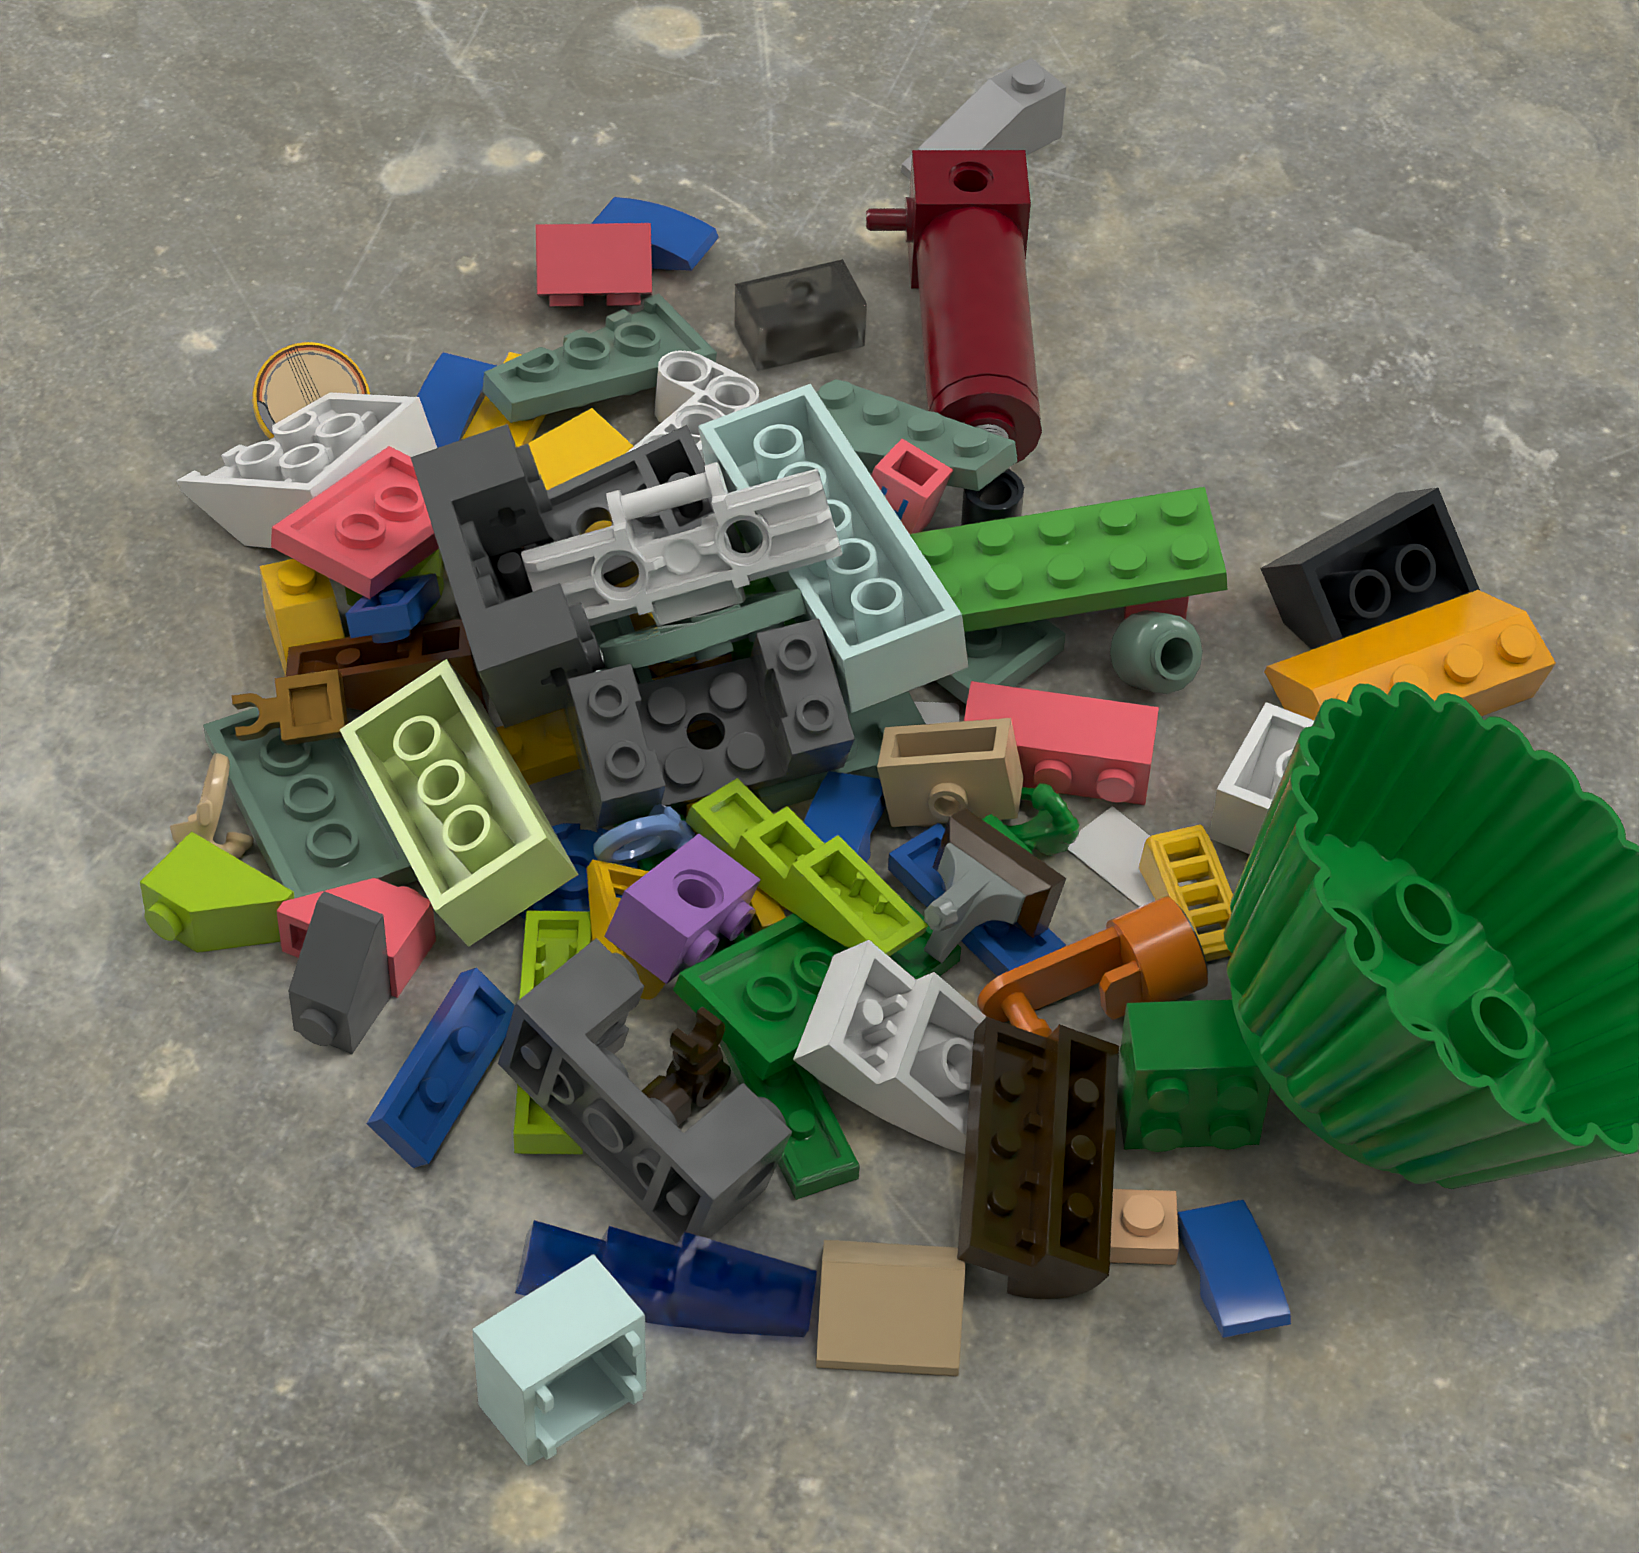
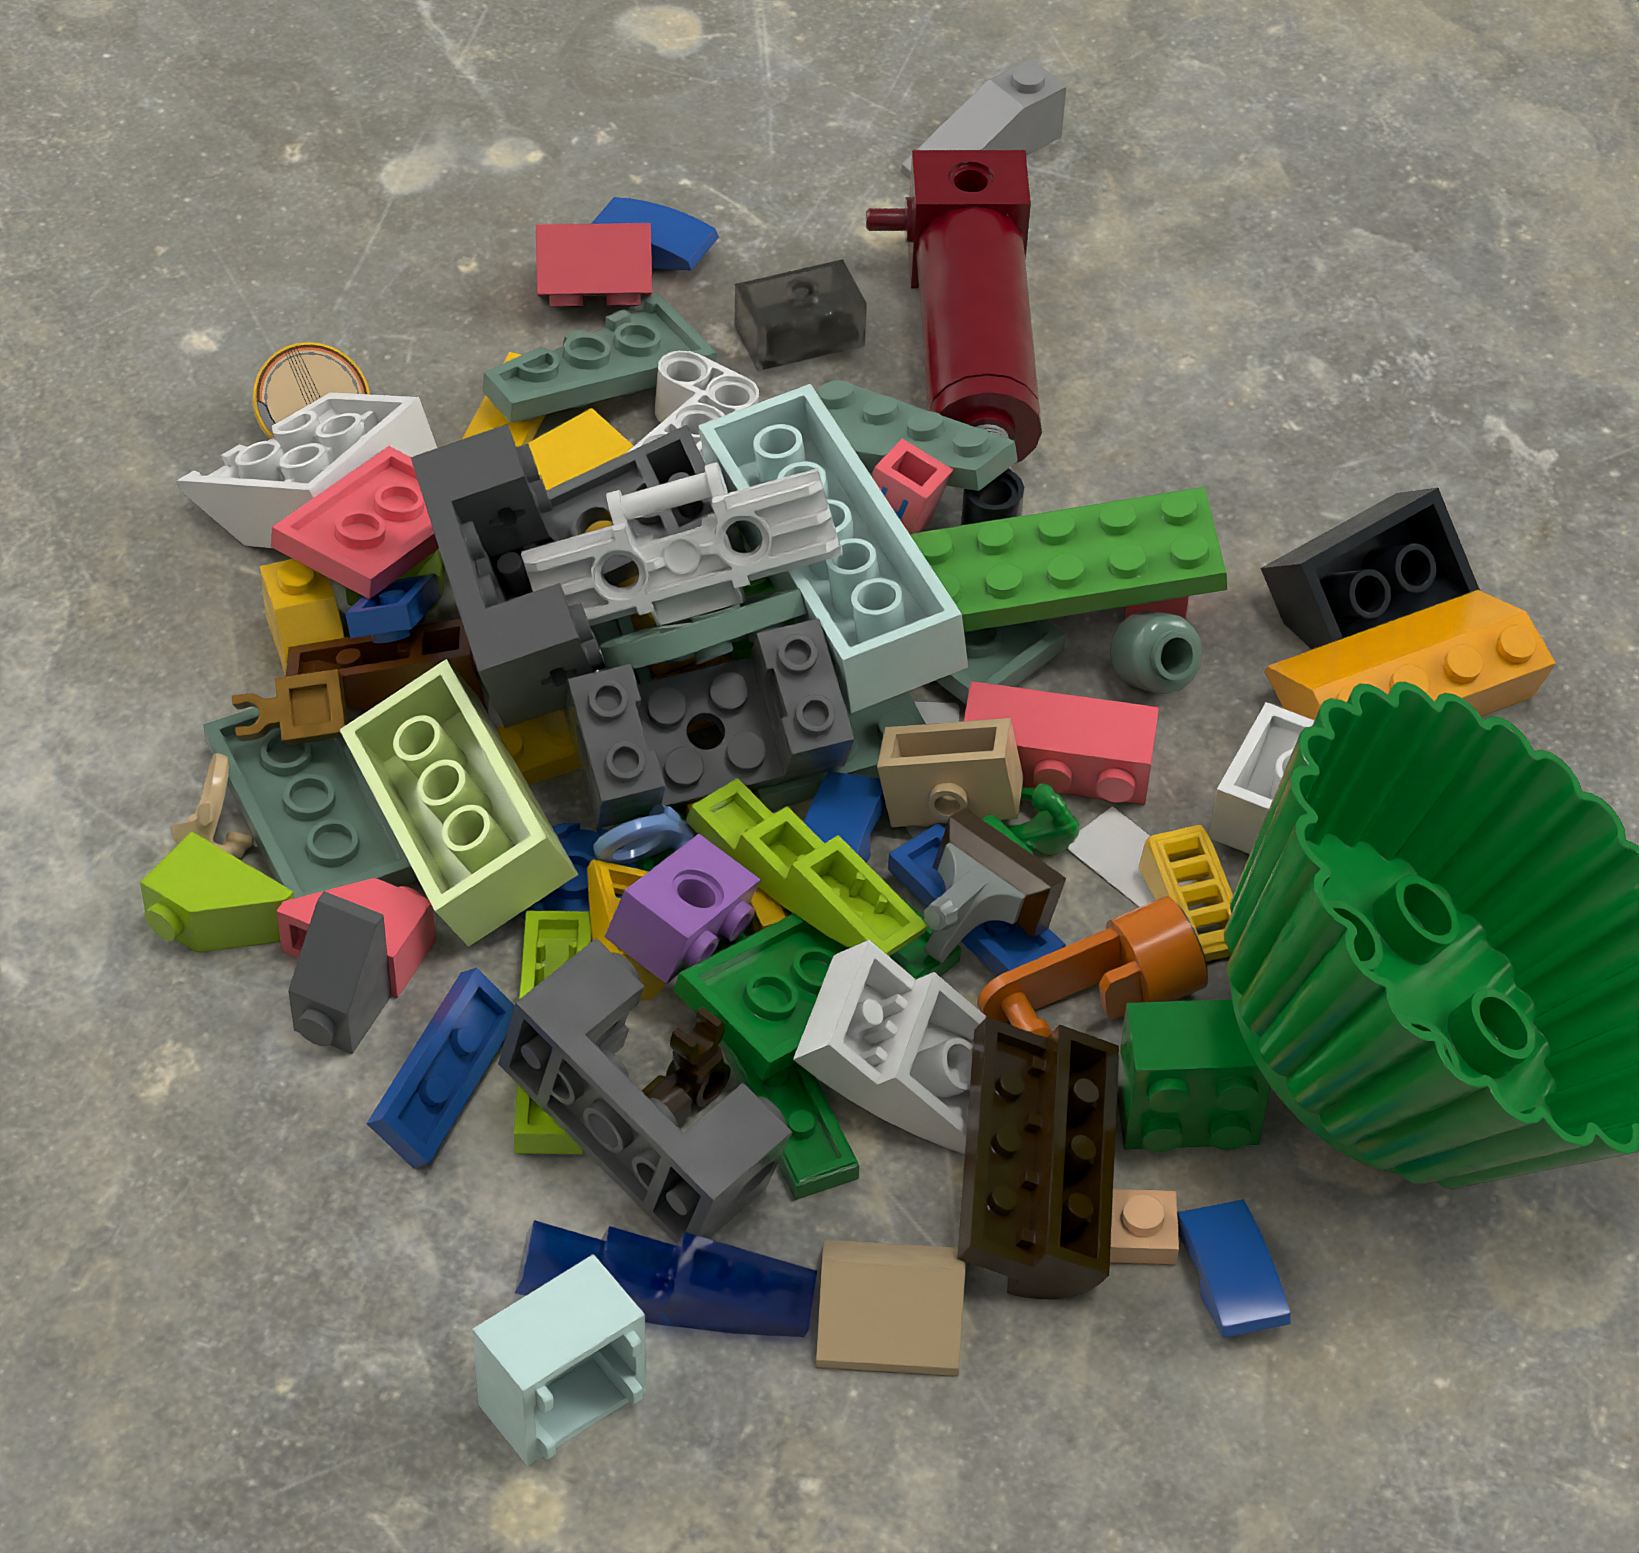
(452, 396): blue slope -> none

